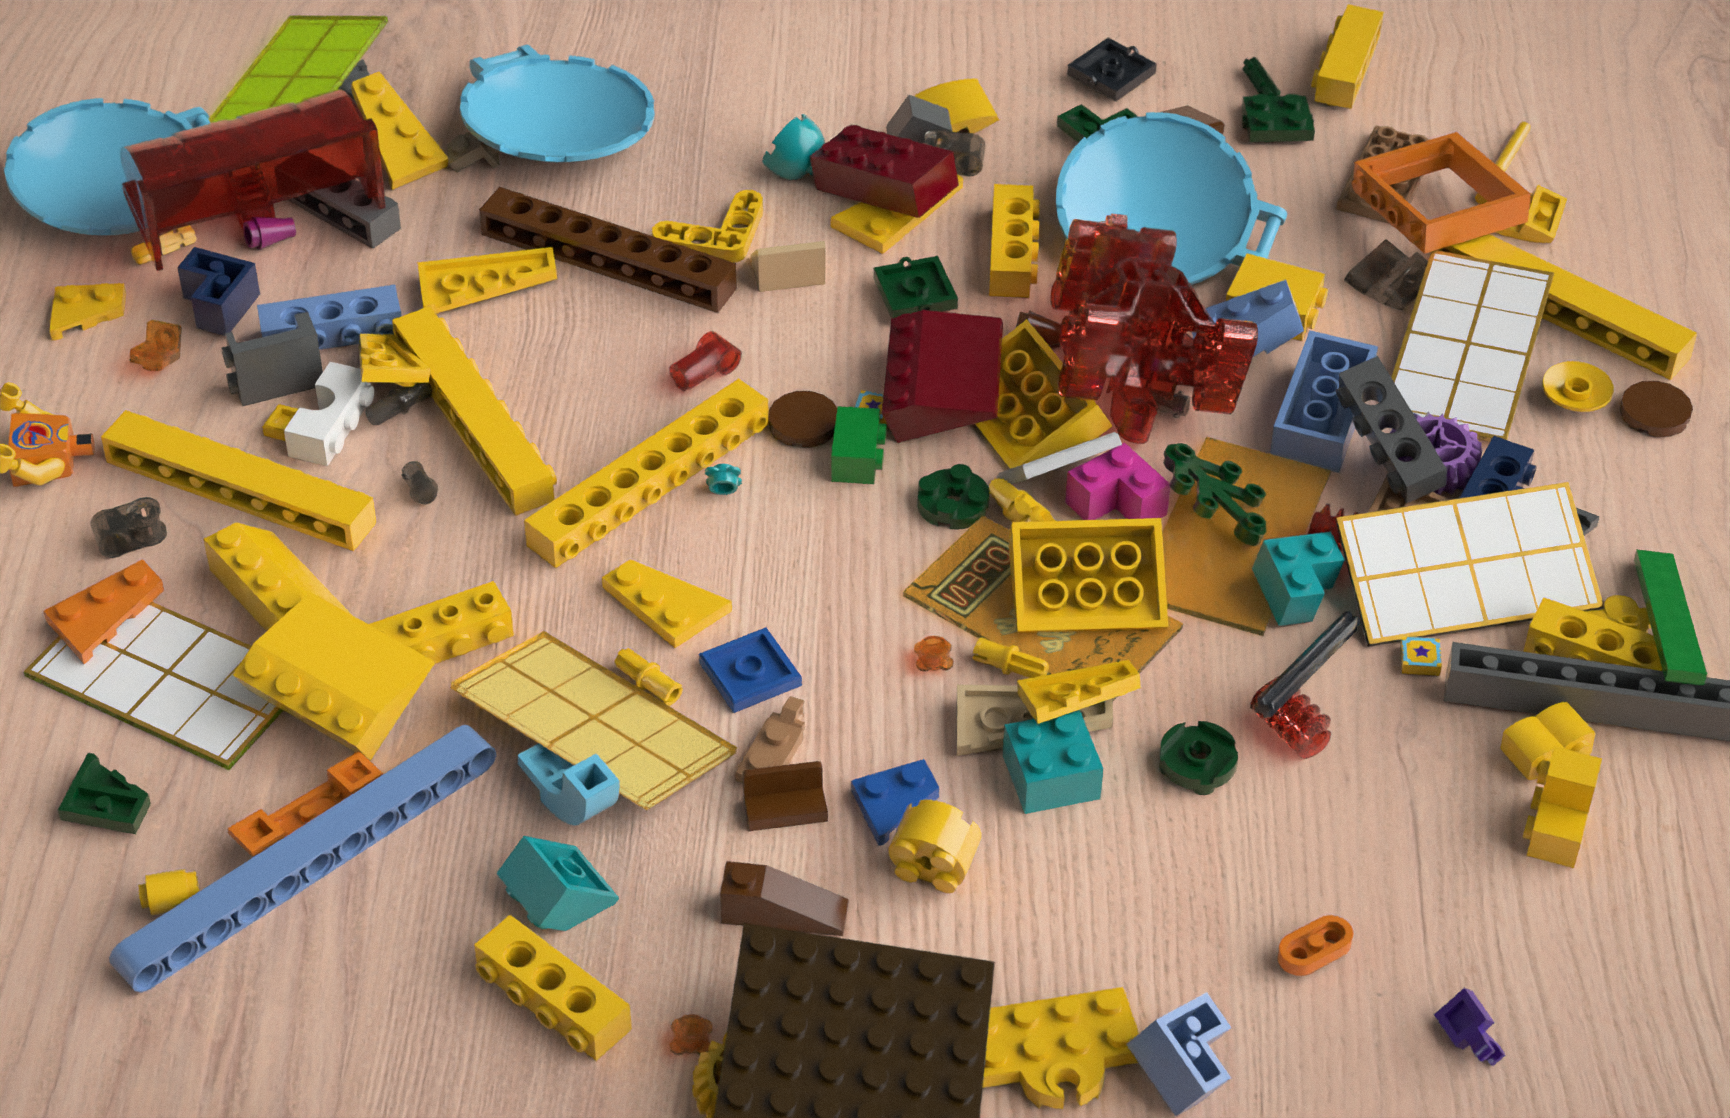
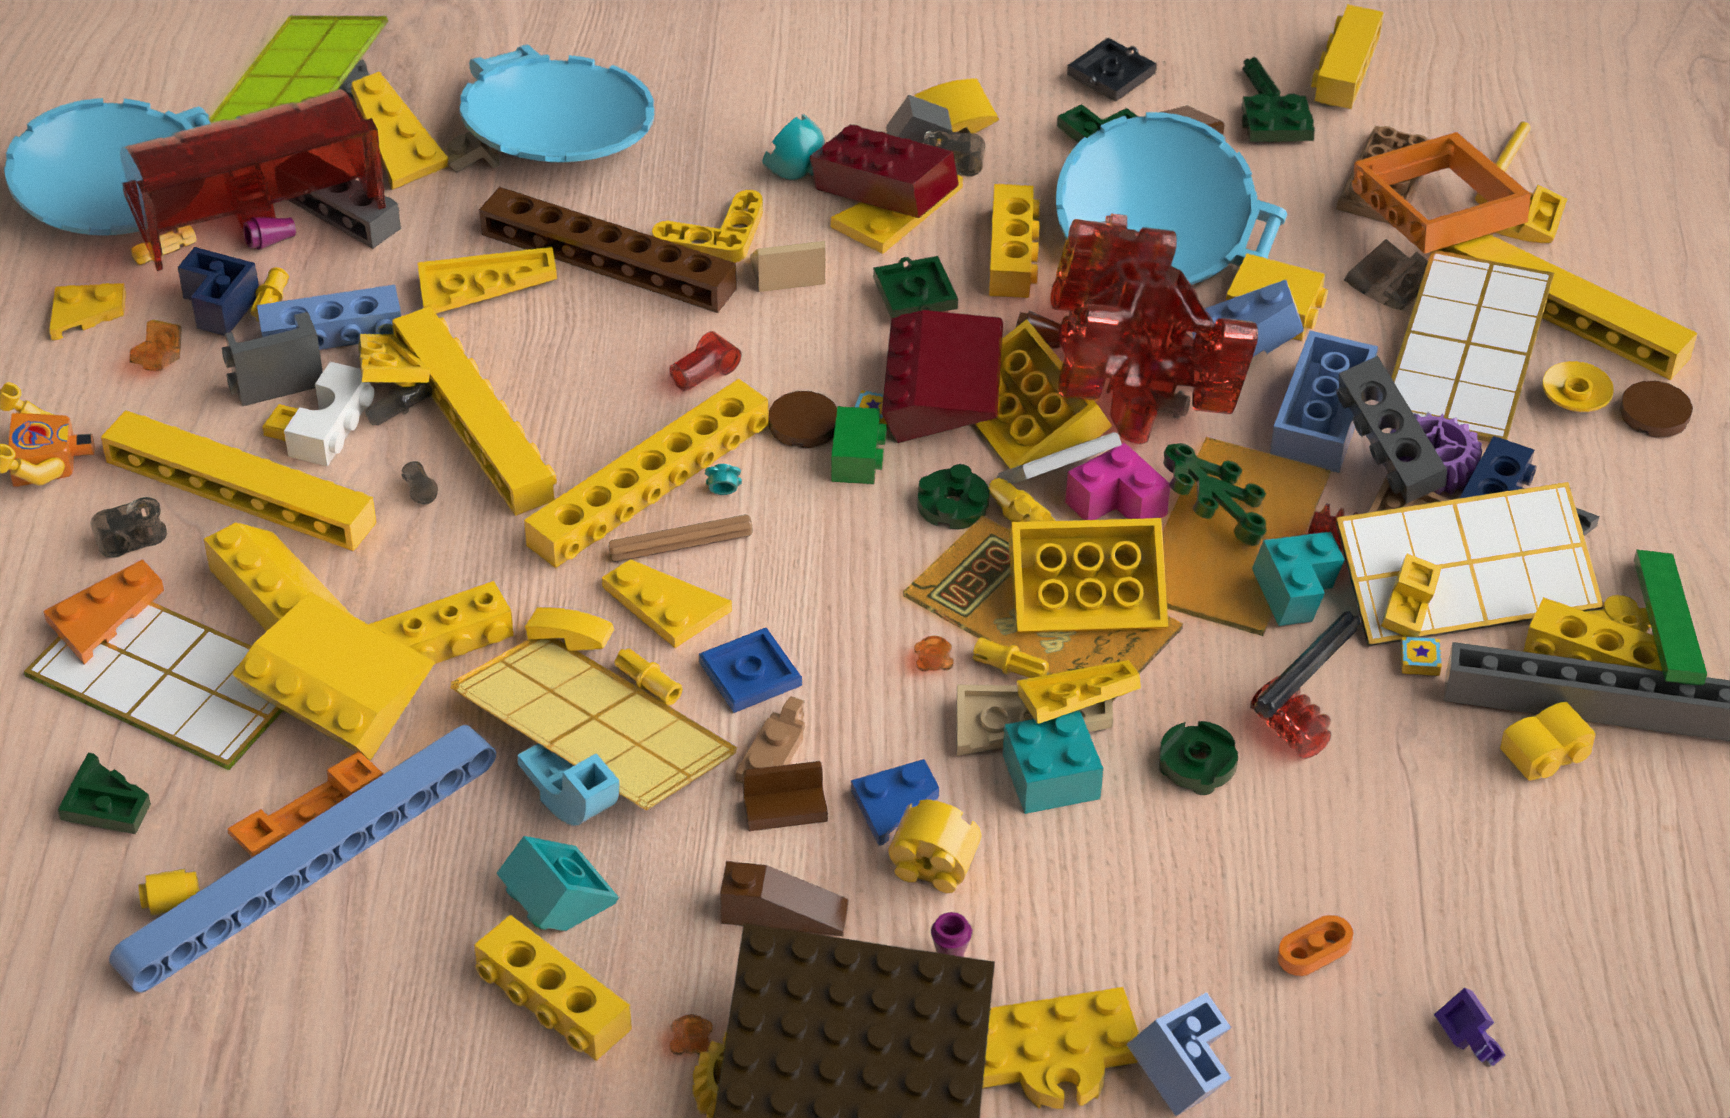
(271, 290): none -> yellow axle
(577, 628): none -> yellow slope
(680, 538): none -> medium nougat axle
(951, 934): none -> magenta cone
(1411, 596): none -> yellow slope
(1561, 806): yellow brick -> none

